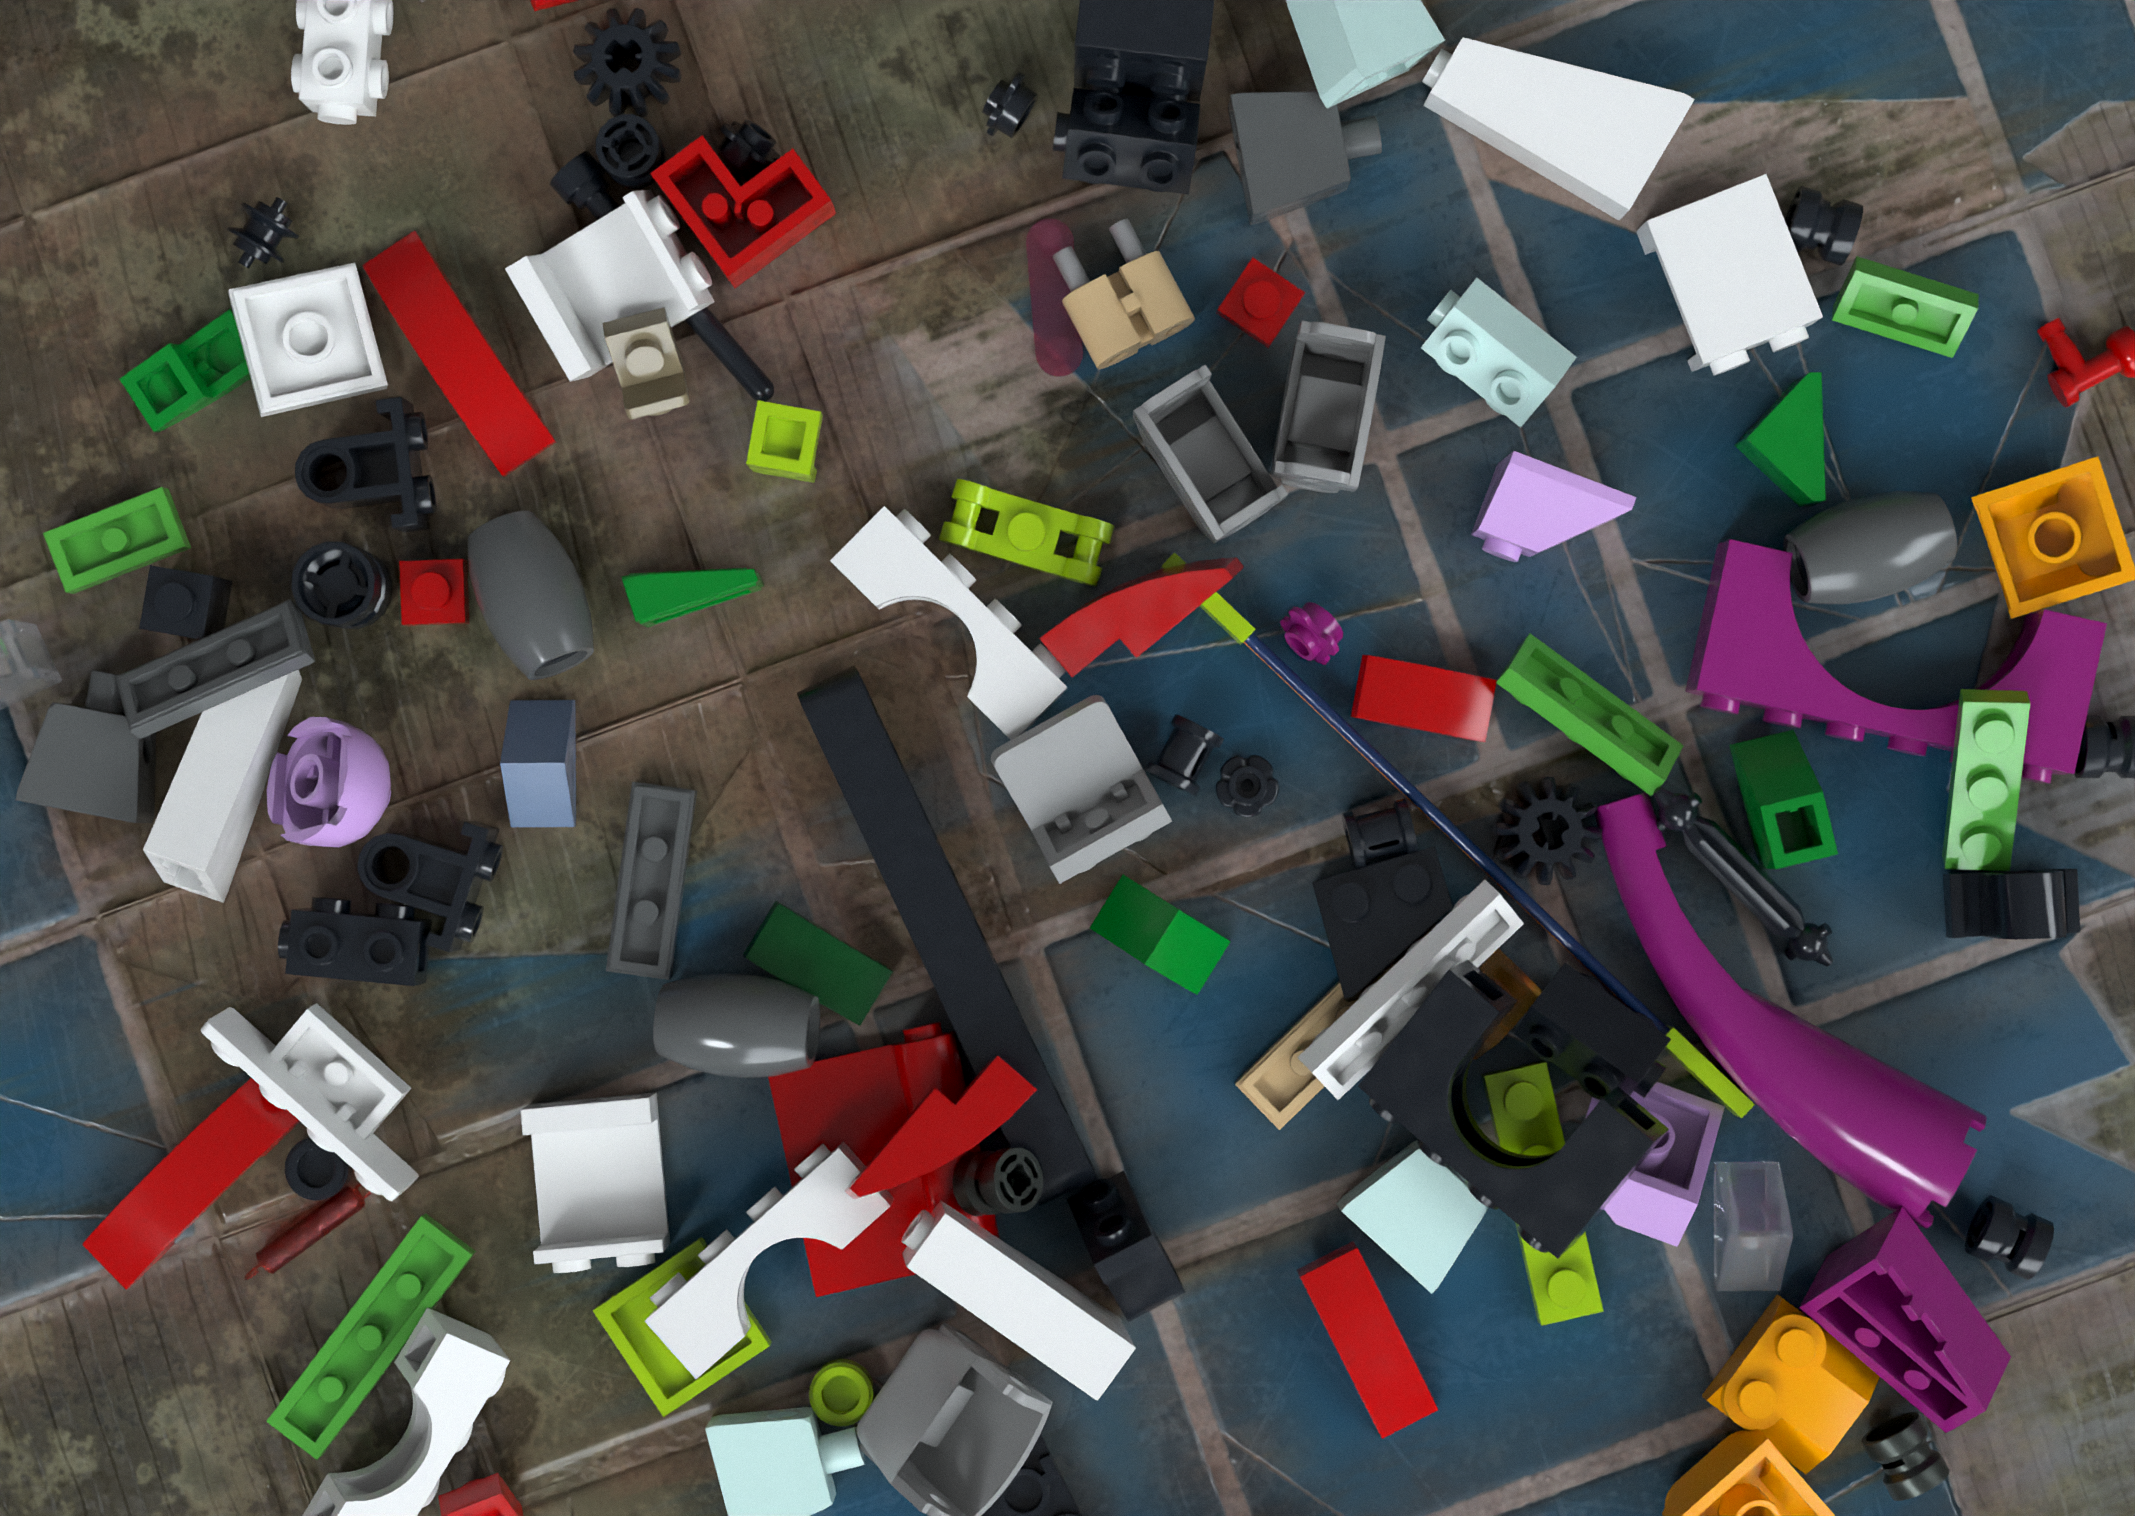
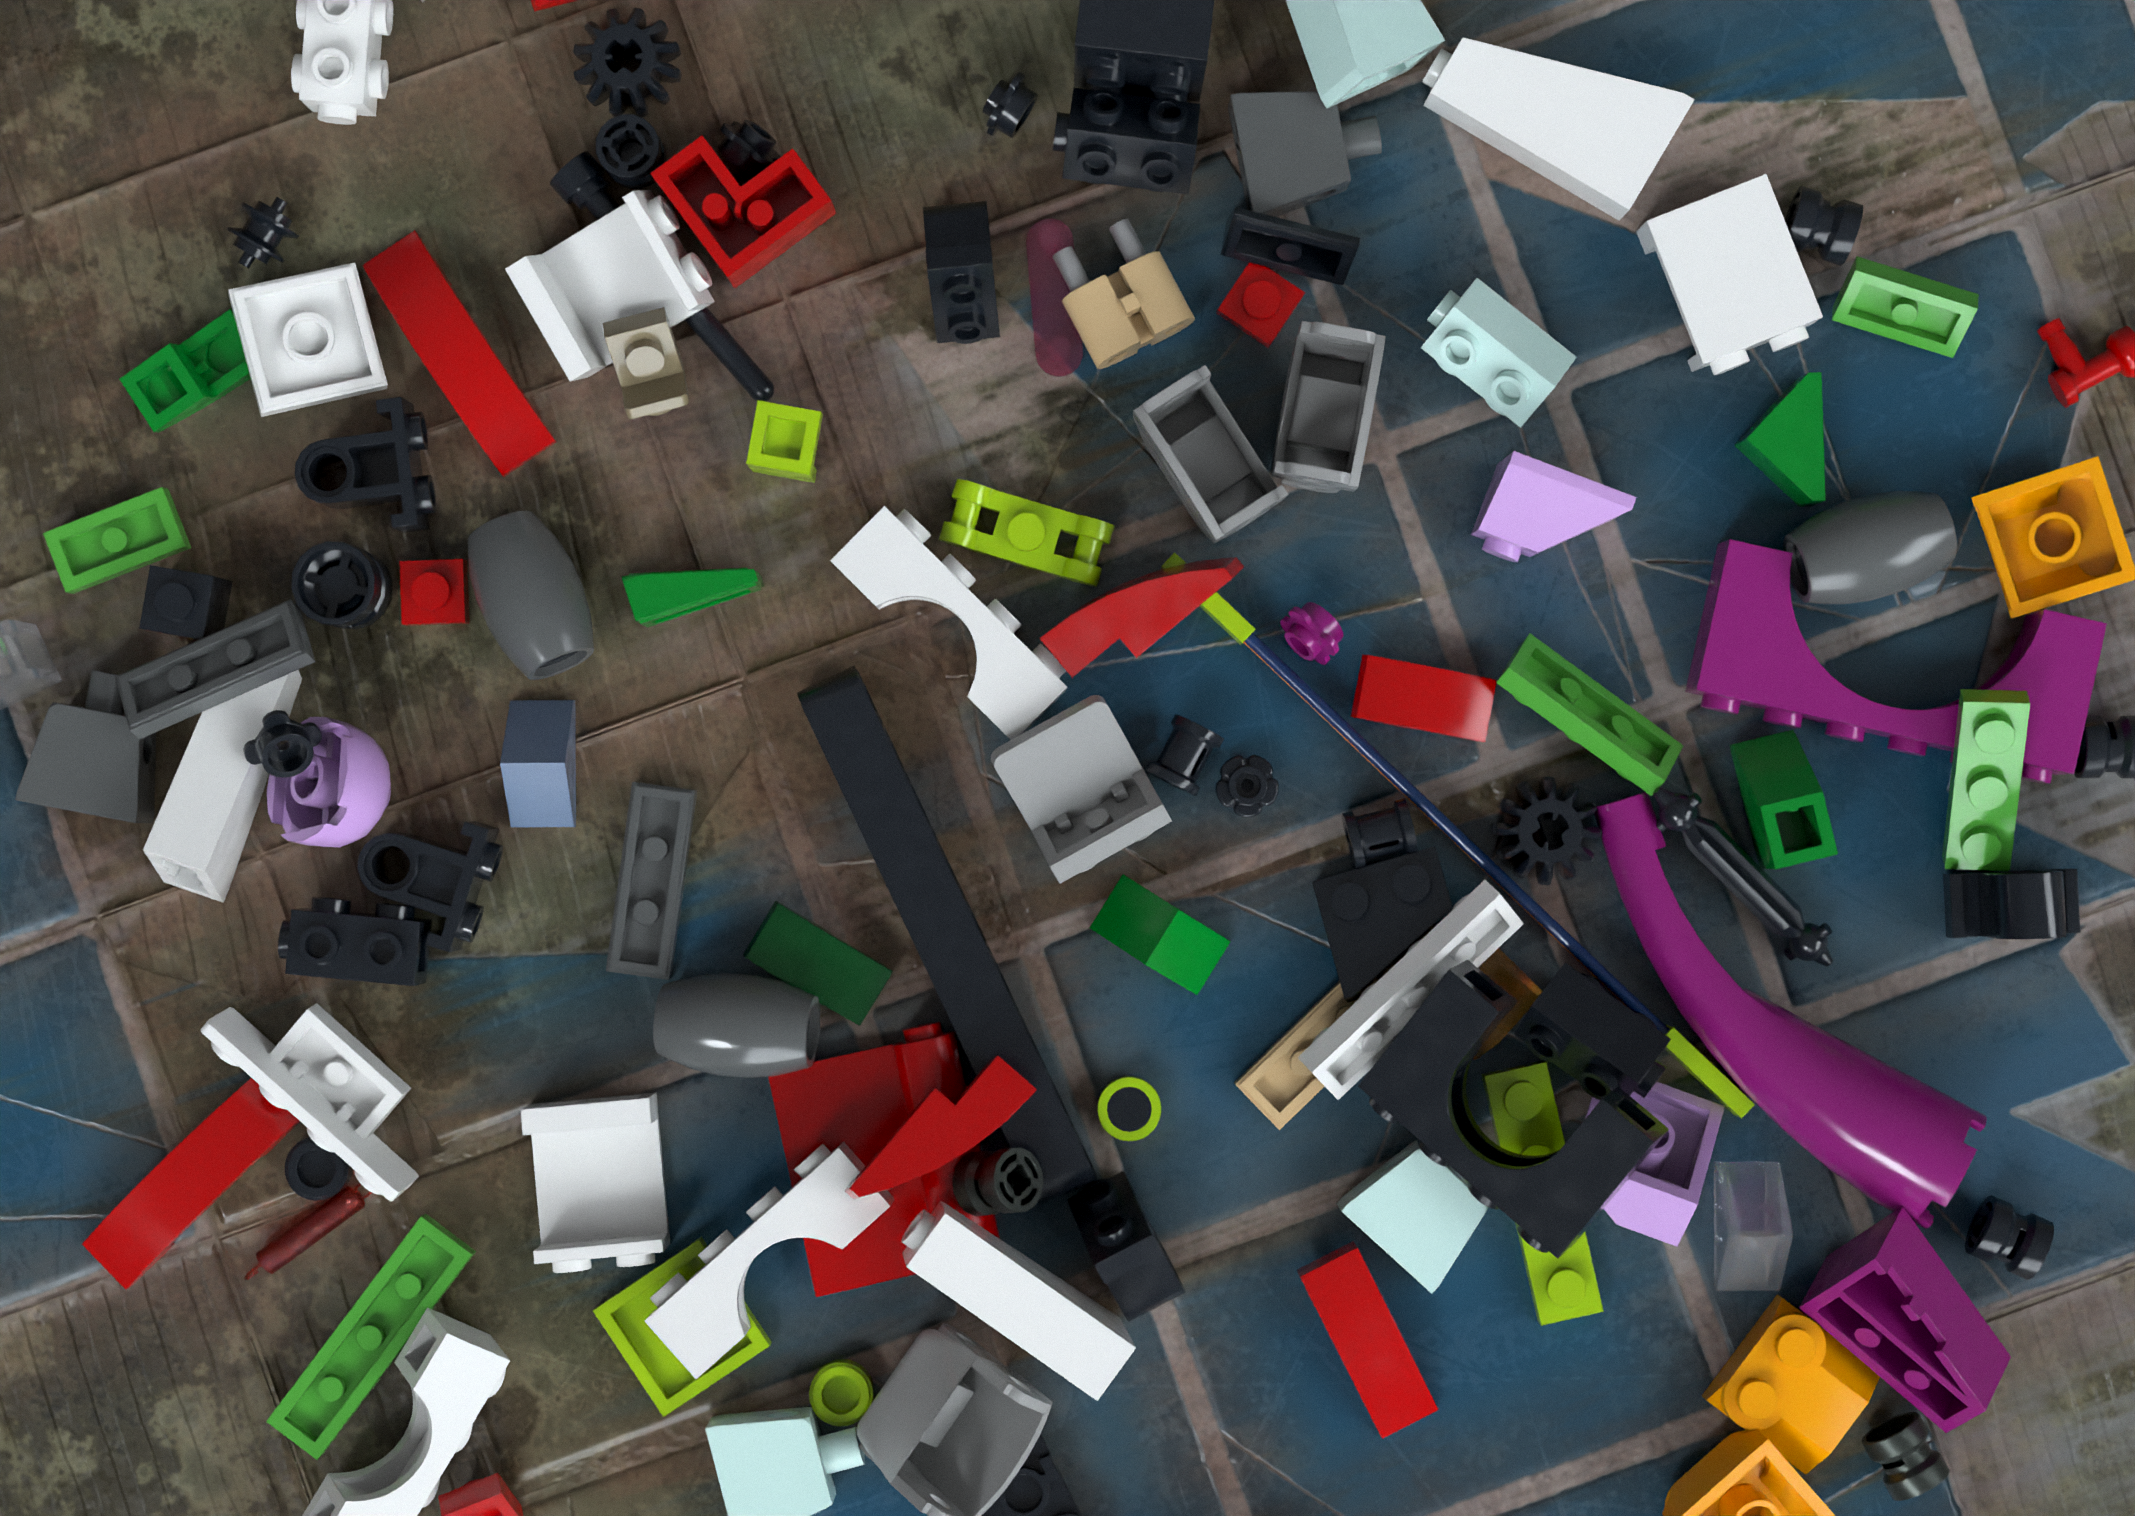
(288, 758): none -> black plate
(961, 272): none -> black pin
(1129, 1108): none -> tile
(1289, 246): none -> black slope

